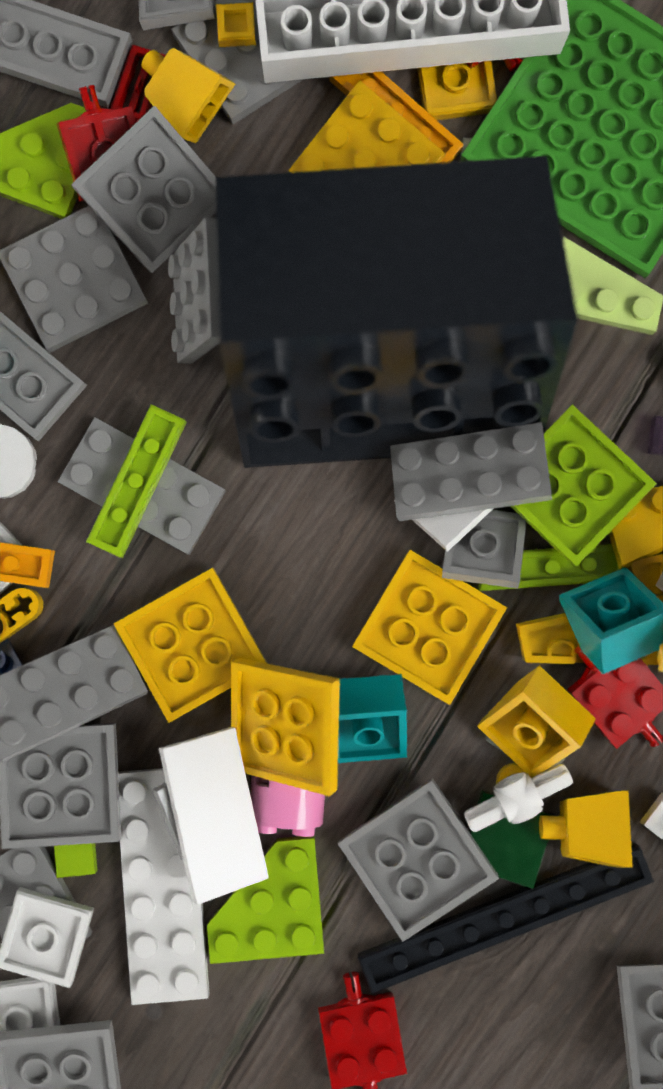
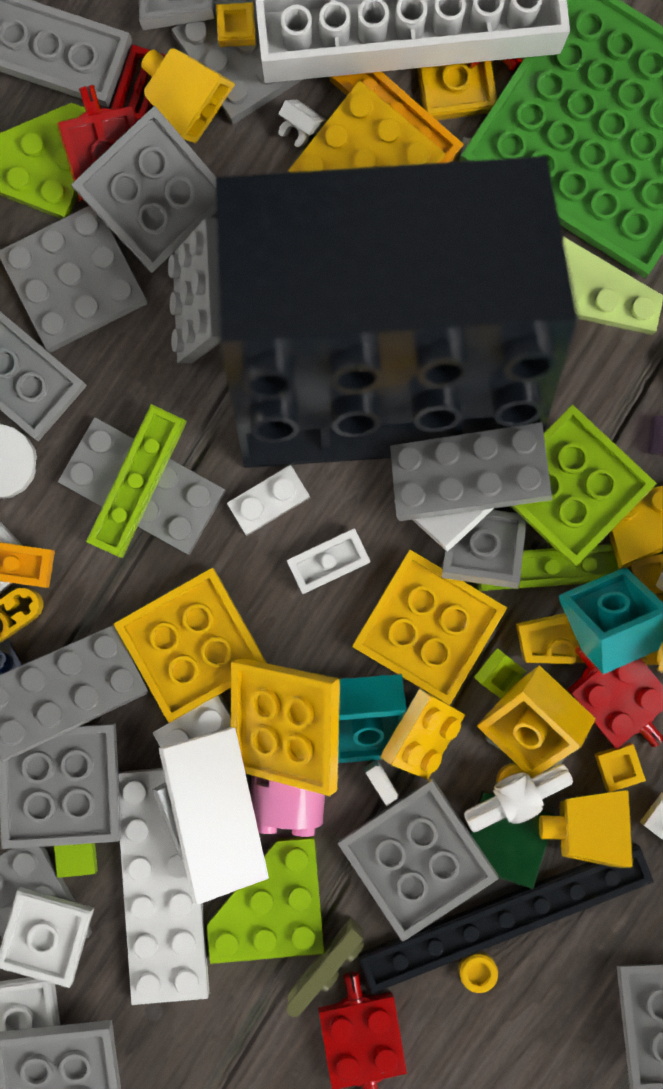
(200, 721): none -> white plate
(268, 500): none -> white plate
(302, 118): none -> white tile
(323, 970): none -> olive hinge
(328, 561): none -> white plate
(381, 782): none -> white tile
(423, 735): none -> yellow plate
(478, 972): none -> yellow tile
(499, 673): none -> lime plate
(620, 767): none -> yellow plate

